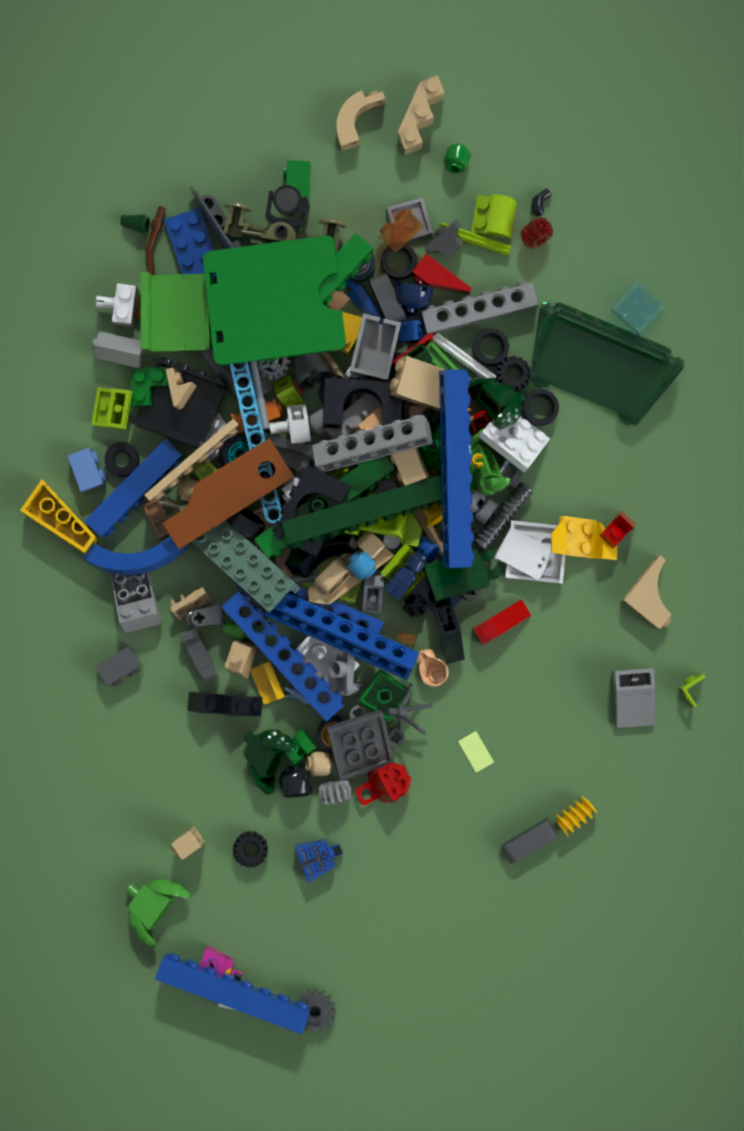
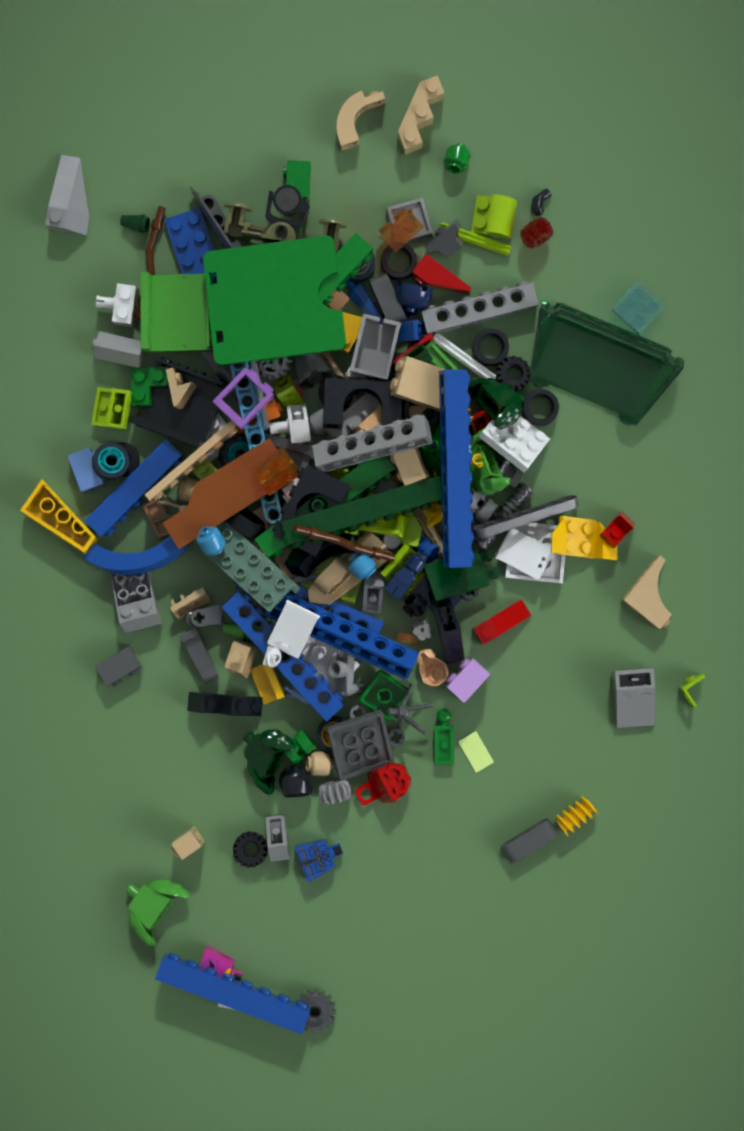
(68, 200): none -> light grey wedge
(120, 456): none -> wheel
(211, 540): none -> dark azure head
(265, 388): none -> medium lavender window
(272, 657): none -> white plate
(275, 471): none -> clear orange bracket
(277, 838): none -> light grey slope
(293, 629): none -> white container
(314, 533): none -> reddish brown bar
(422, 630): none -> light grey plant
(444, 738): none -> green plate
(467, 679): none -> lavender brick
(525, 516): none -> dark grey beam

